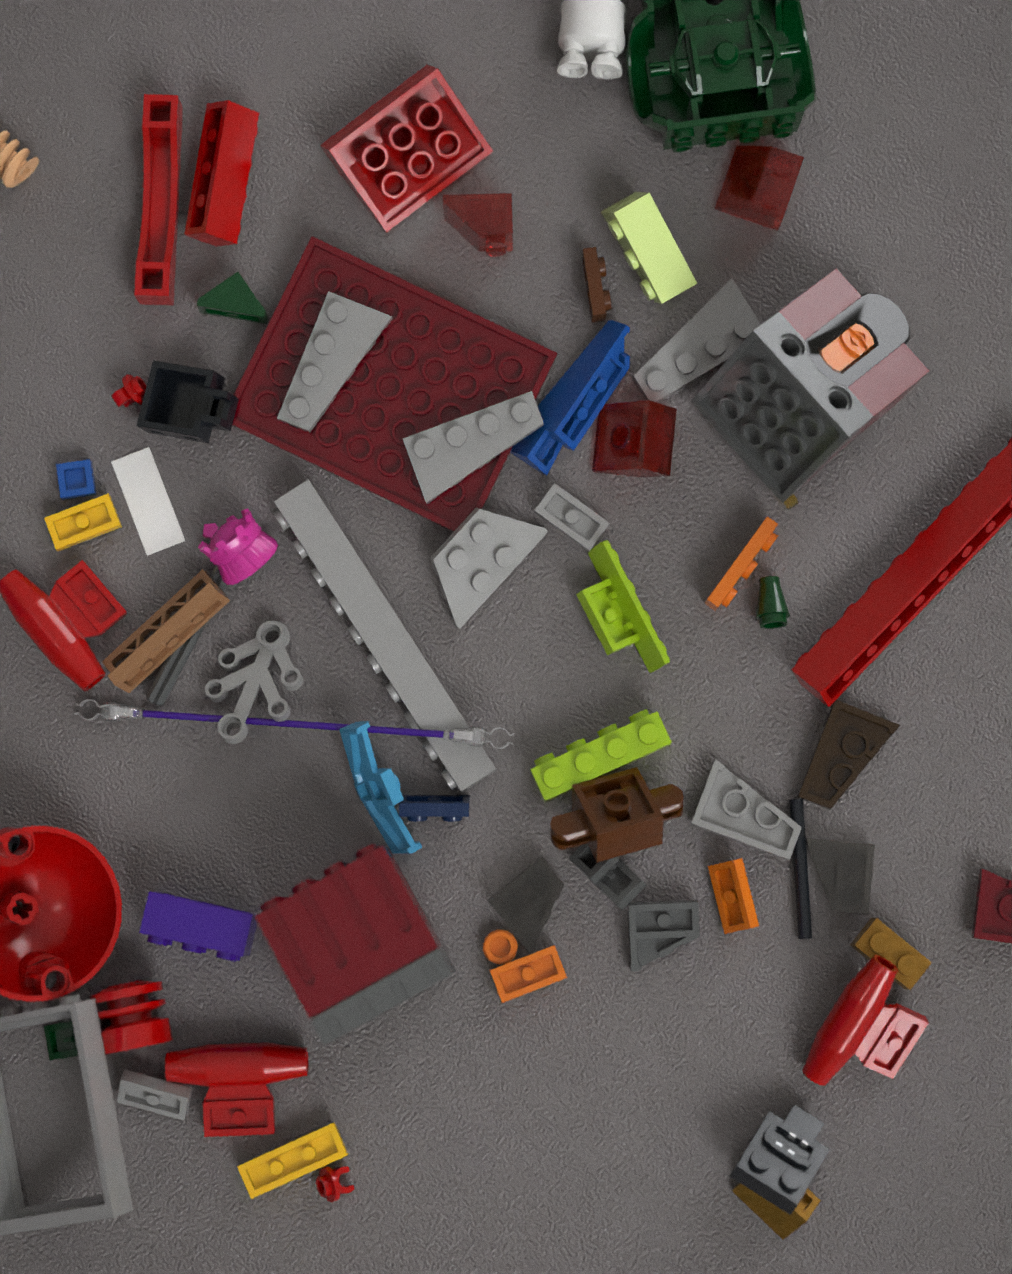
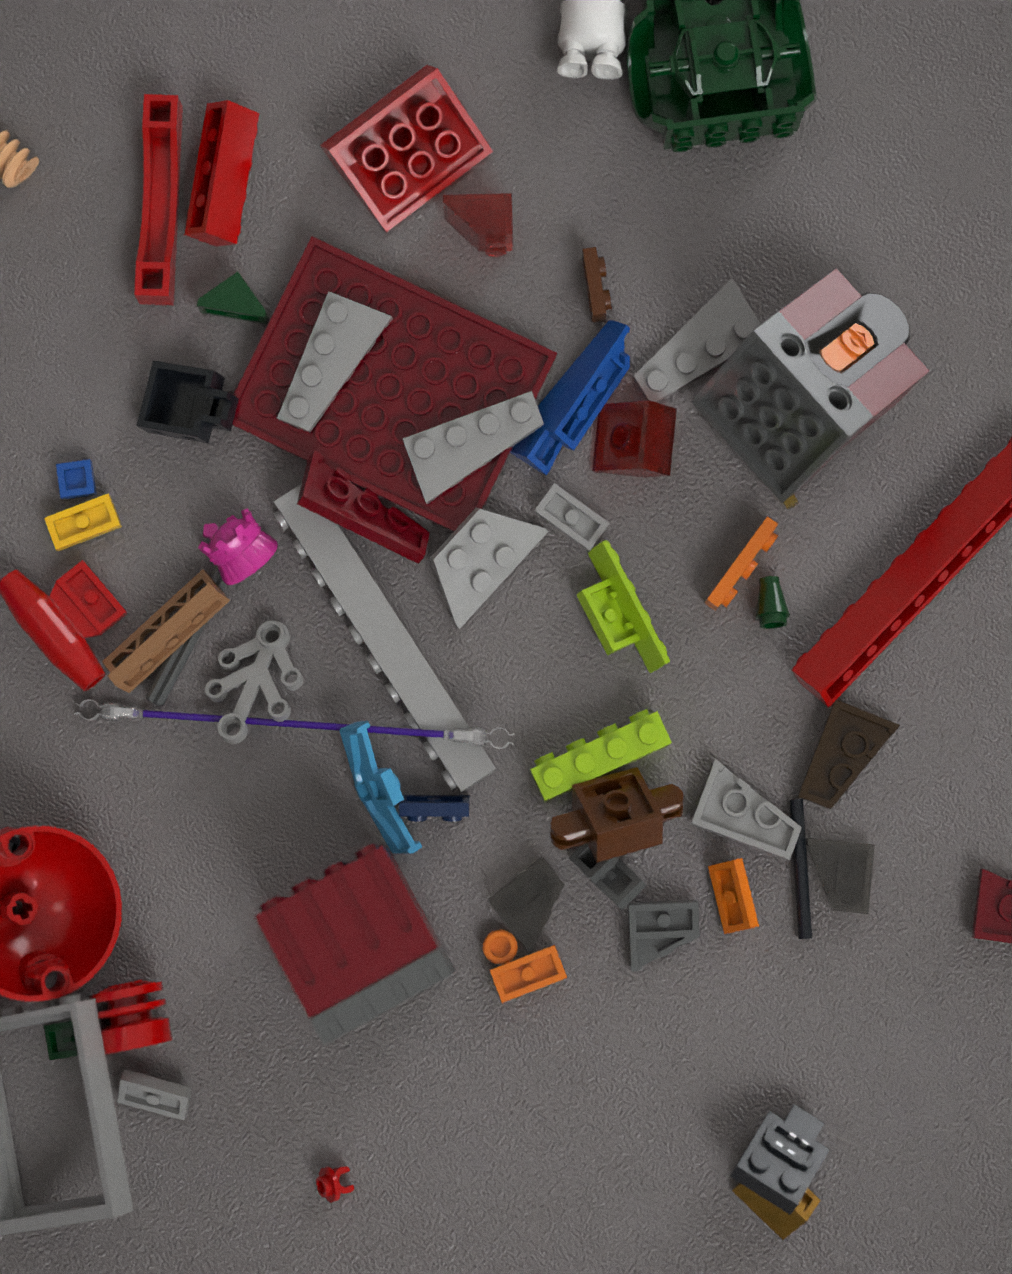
(132, 392): red plate -> none
(148, 501): white sticker -> none
(198, 926): dark purple brick -> none
(237, 1082): red plate -> none
(292, 1160): yellow plate -> none
(360, 511): none -> dark red wing
(649, 247): yellowish green wedge -> none
(759, 184): clear red slope -> none
(866, 1026): red plate -> none
(882, 941): pearl gold brick -> none

